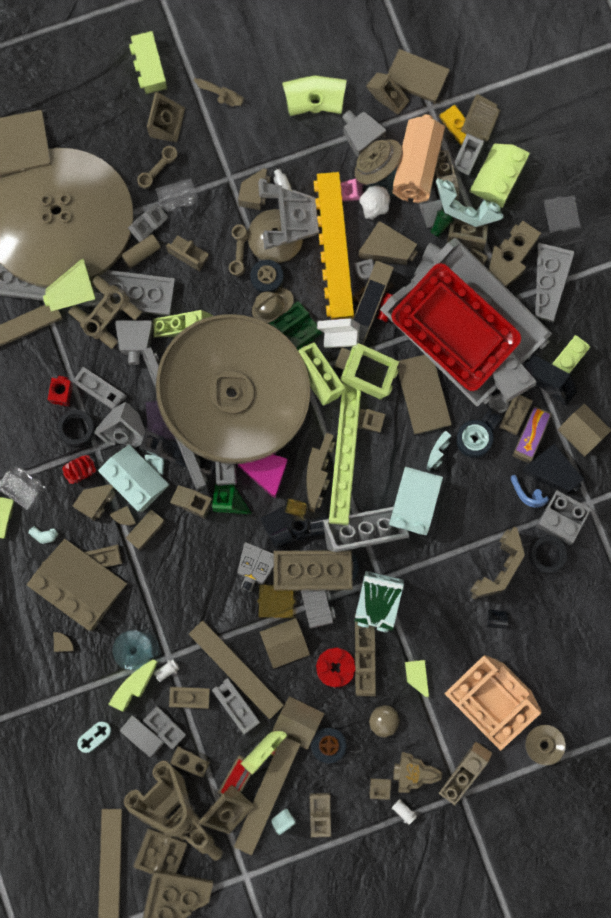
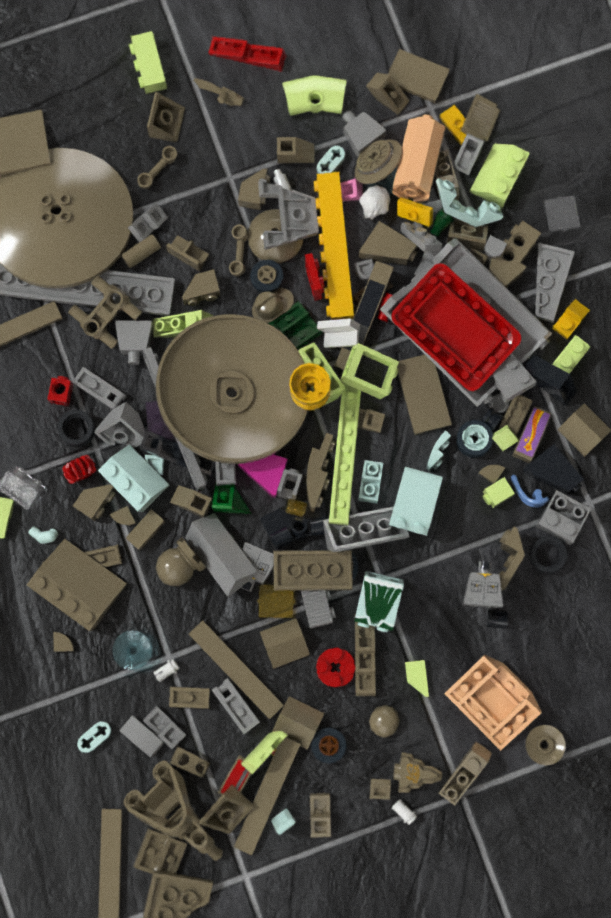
(70, 288): yellowish green slope -> none
(133, 685): yellowish green slope -> none
(176, 195): clear bracket -> none
(178, 564): none -> dark tan tile
(202, 287): none -> dark tan slope
(220, 553): none -> light grey slope
(241, 51): none -> red slope
(293, 476): none -> light grey window
(294, 150): none -> dark tan slope
(308, 376): none -> yellow wheel
(316, 282): none -> red plate
(327, 159): none -> light aqua beam
(370, 481): none -> light aqua slope
(415, 211): none -> yellow plate
(421, 237): none -> light grey plate
(483, 588): none -> light grey torso
(492, 472): none -> dark tan tile
(494, 247): none -> light grey tile
(497, 493): none -> yellowish green brick
(505, 437): none -> yellowish green tile
(570, 319): none -> yellow slope

